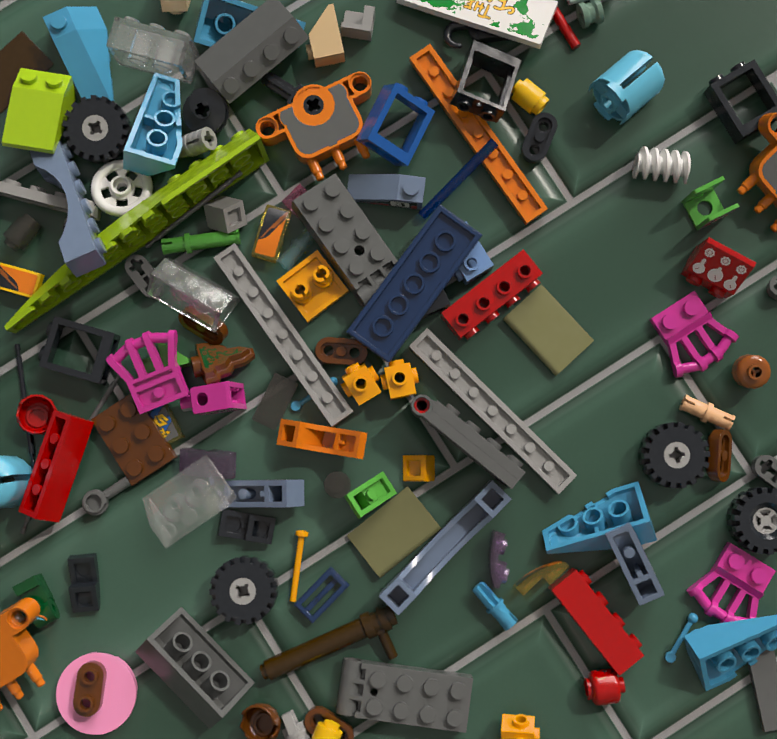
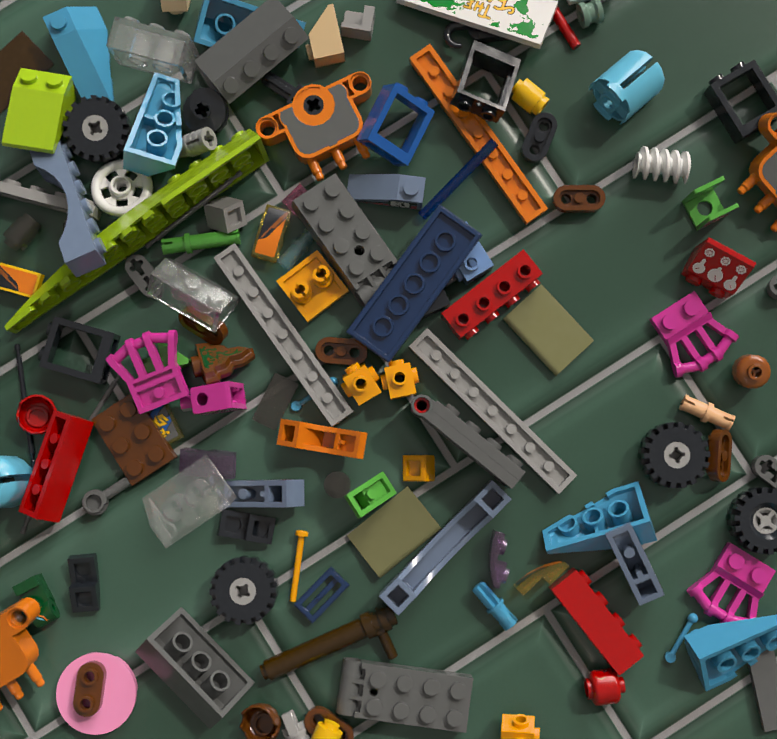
(578, 198): none -> reddish brown plate

